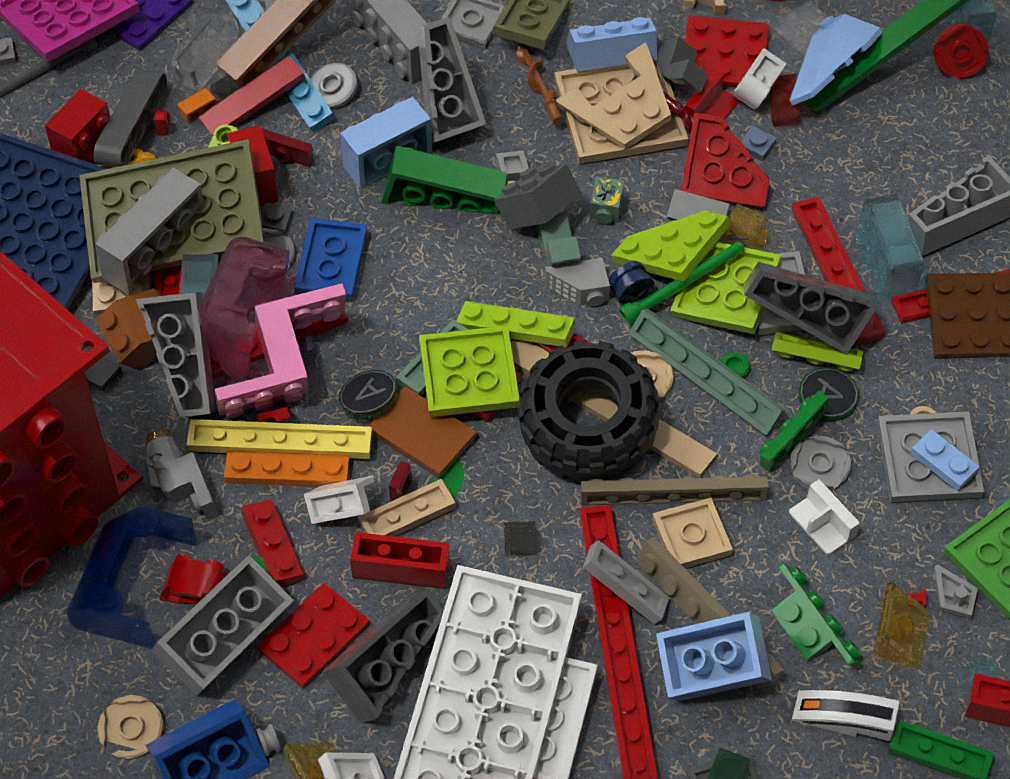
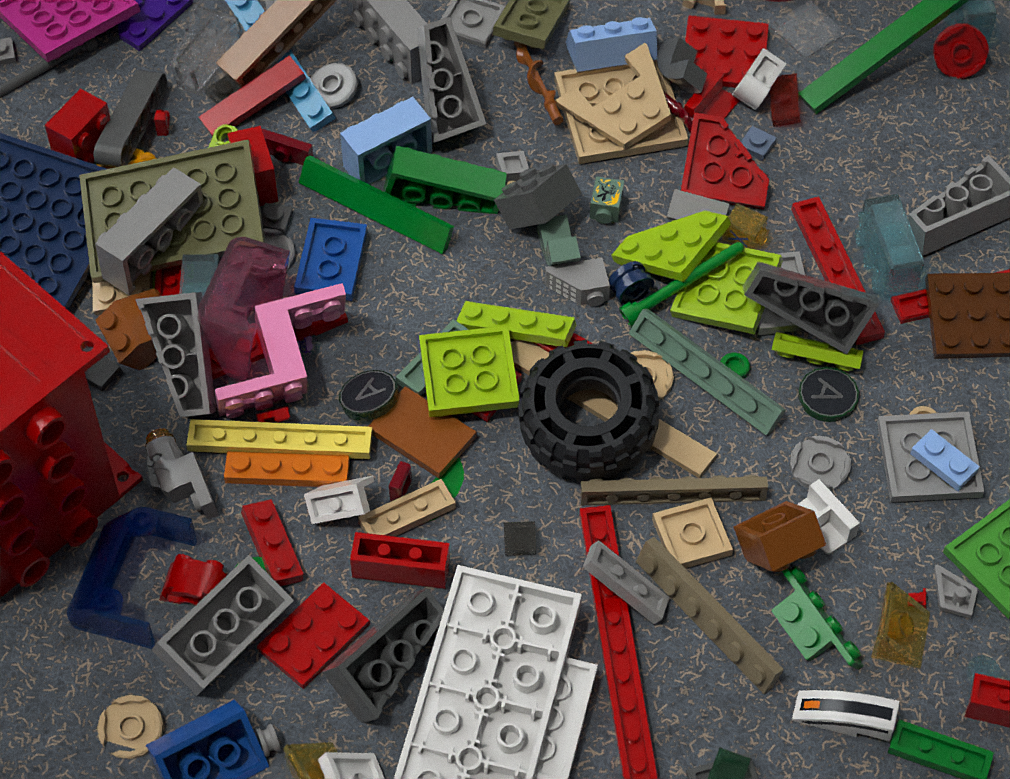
(196, 105): orange piece -> none
(376, 204): none -> green tile
(713, 656): light blue brick -> none
(780, 536): none -> dark orange brick
(793, 431): green plate -> none
(830, 52): light blue wedge -> none

